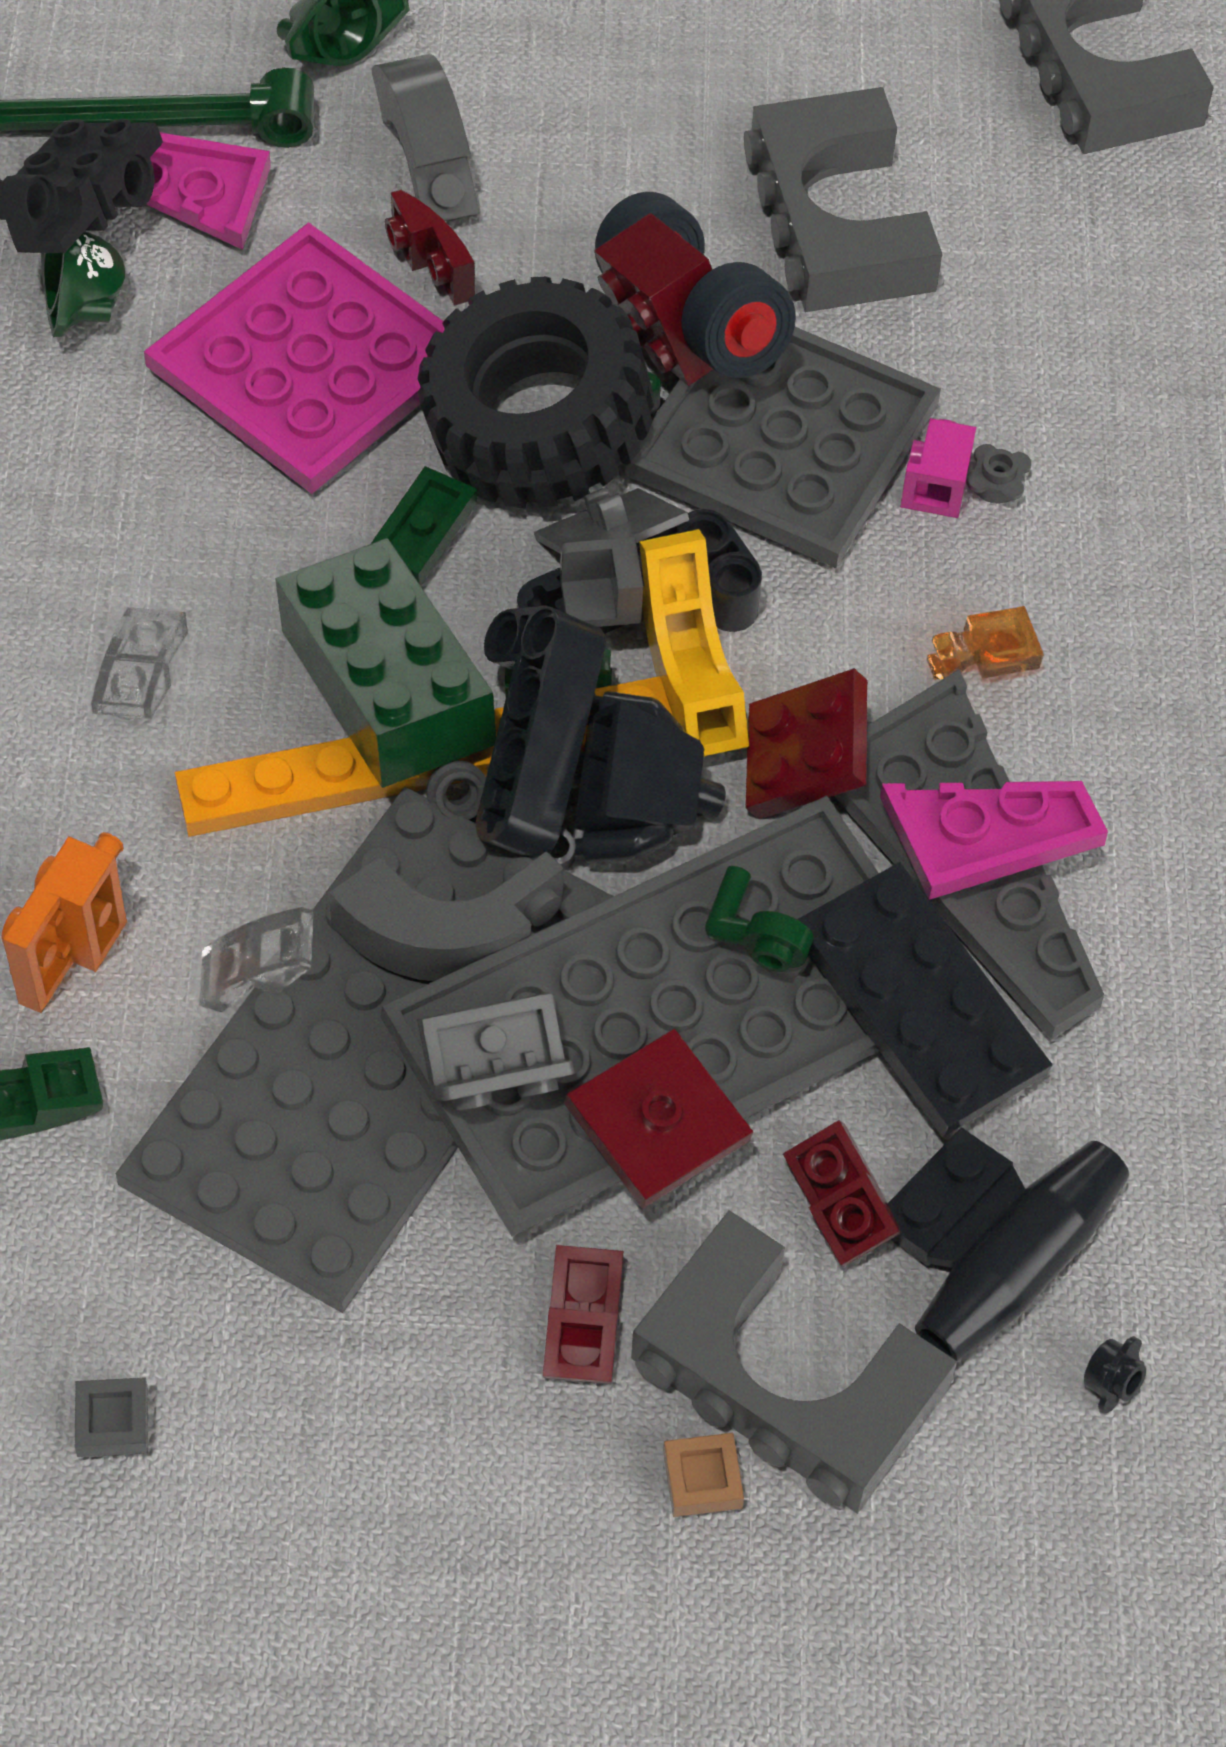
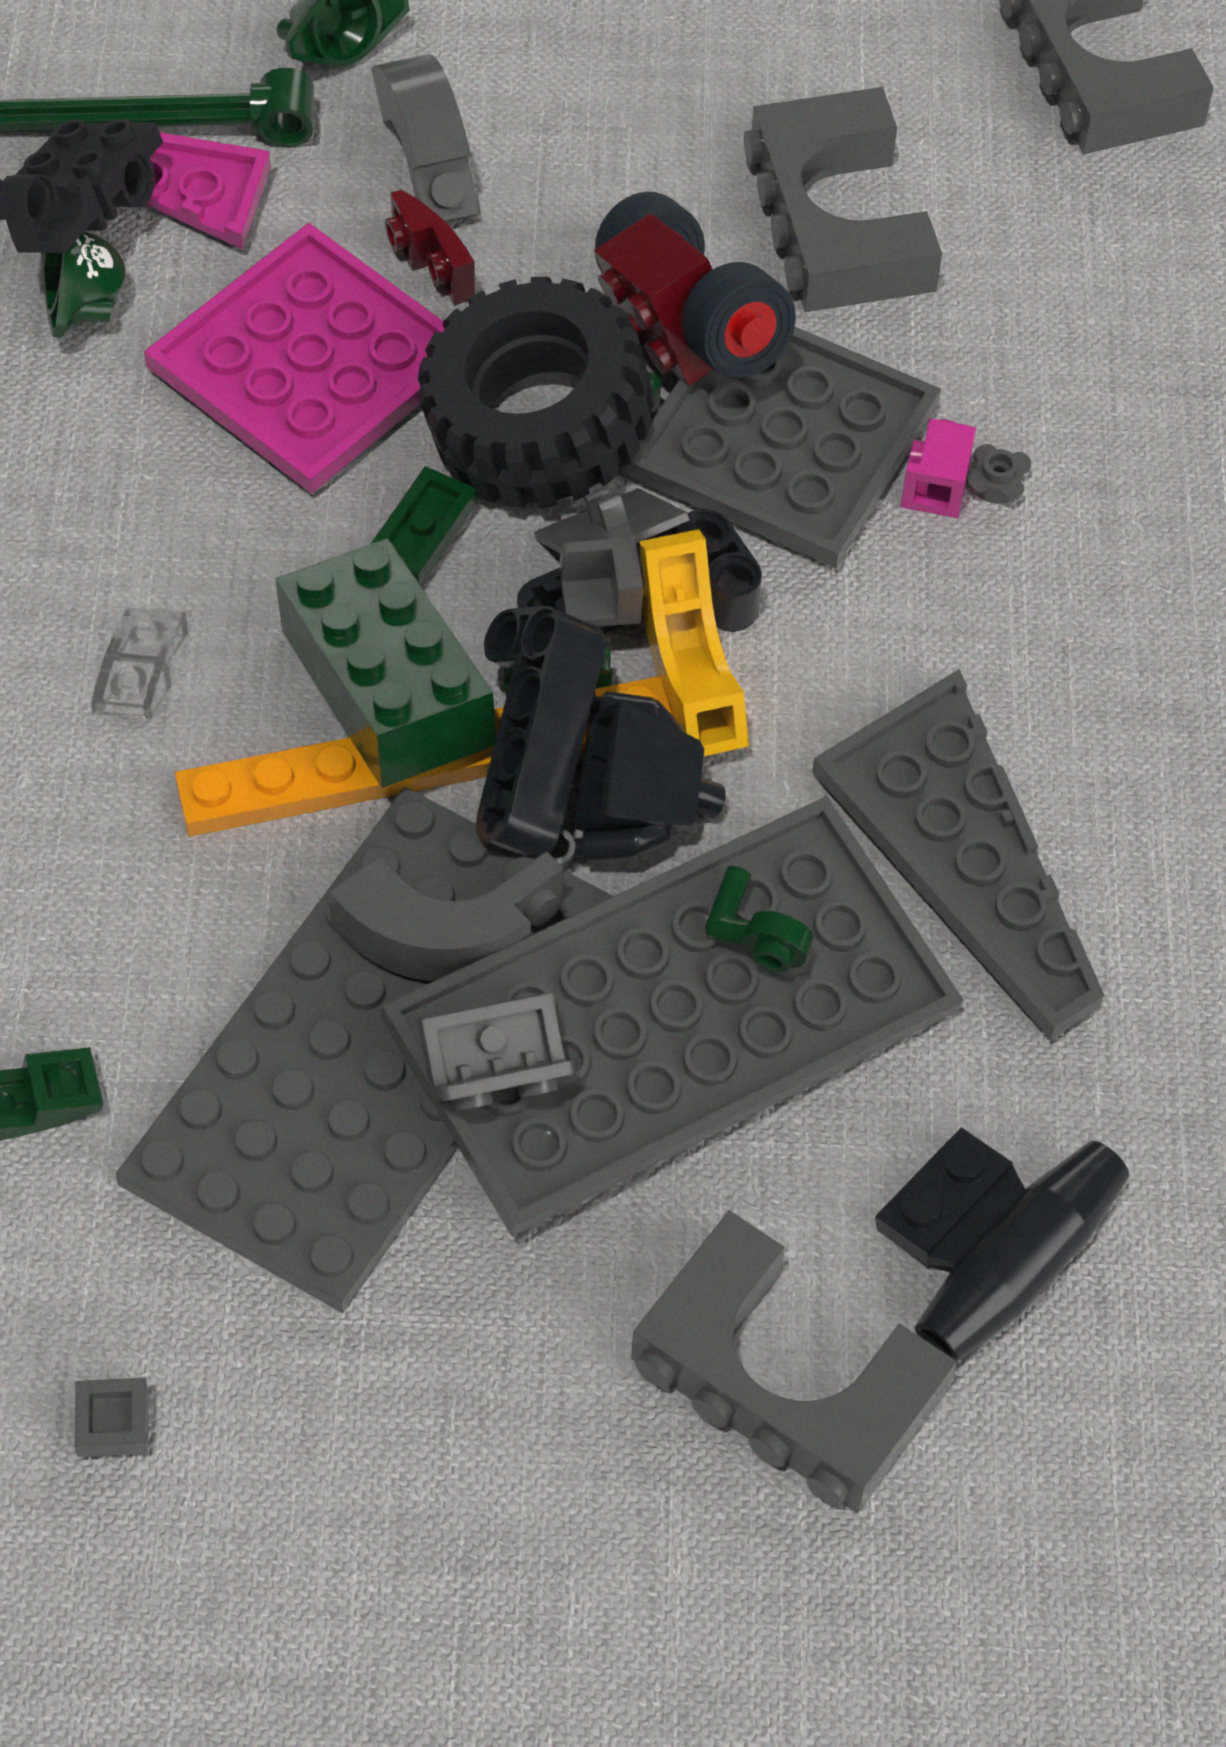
(66, 919): orange plate -> none
(257, 954): clear slope -> none
(456, 771): dark grey plate -> none
(583, 1314): dark red slope -> none
(658, 1118): dark red plate -> none
(703, 1474): medium nougat plate -> none
(807, 744): dark red plate -> none
(842, 1193): dark red slope -> none
(923, 999): black plate -> none
(986, 834): dark pink wing -> none
(994, 640): clear orange plate -> none
(1115, 1372): black plate -> none

